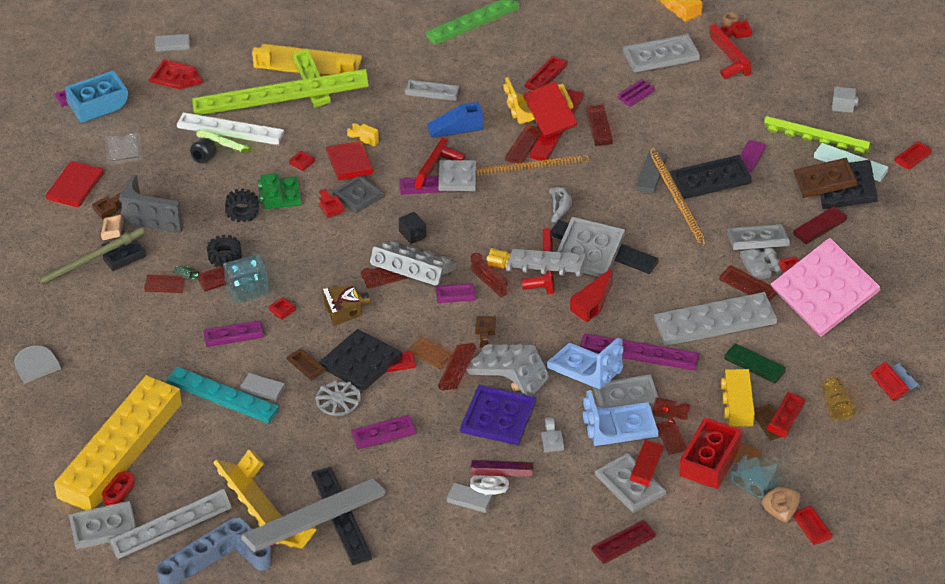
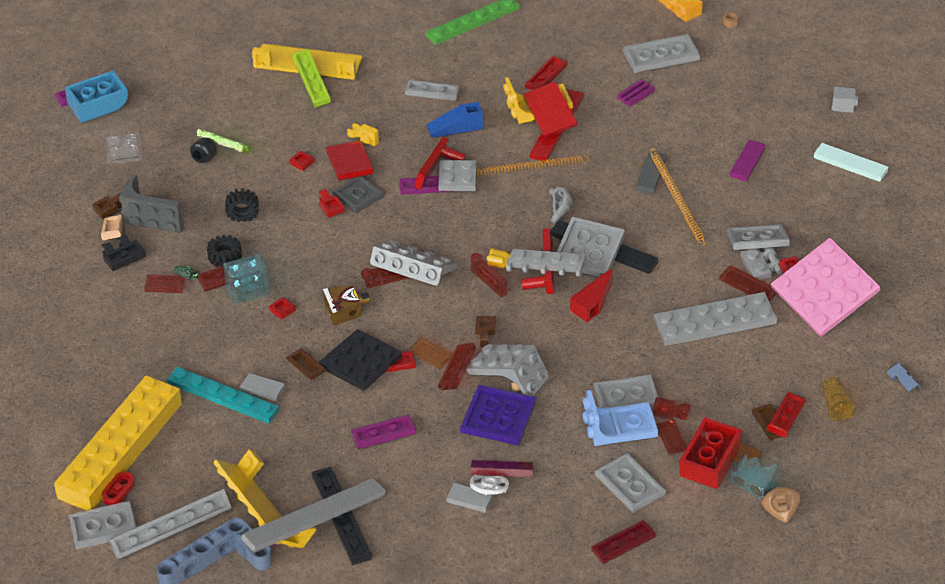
(35, 363): light grey tile -> none
(74, 184): red tile -> none
(125, 239): olive bar -> none
(172, 42): light grey tile -> none
(175, 75): red tile -> none
(231, 128): white tile -> none
(233, 333): magenta tile -> none
(278, 191): green plate -> none
(280, 92): lime plate -> none
(338, 398): light grey wheel -> none
(412, 227): black brick -> none
(455, 293): magenta tile -> none
(523, 145): clear red tile -> none
(551, 439): light grey plate -> none
(589, 366): light blue bracket -> none
(599, 125): clear red plate -> none
(644, 352): magenta tile -> none
(646, 463): red tile -> none
(711, 176): black plate -> none
(737, 29): red plate -> none
(737, 397): yellow brick -> none
(741, 63): red piece -> none
(755, 363): dark green tile -> none
(809, 133): lime plate -> none
(812, 525): red tile -> none
(820, 225): dark red tile -> none
(825, 177): reddish brown tile -> none
(862, 193): black plate -> none
(889, 381): red tile -> none
(913, 155): red tile -> none

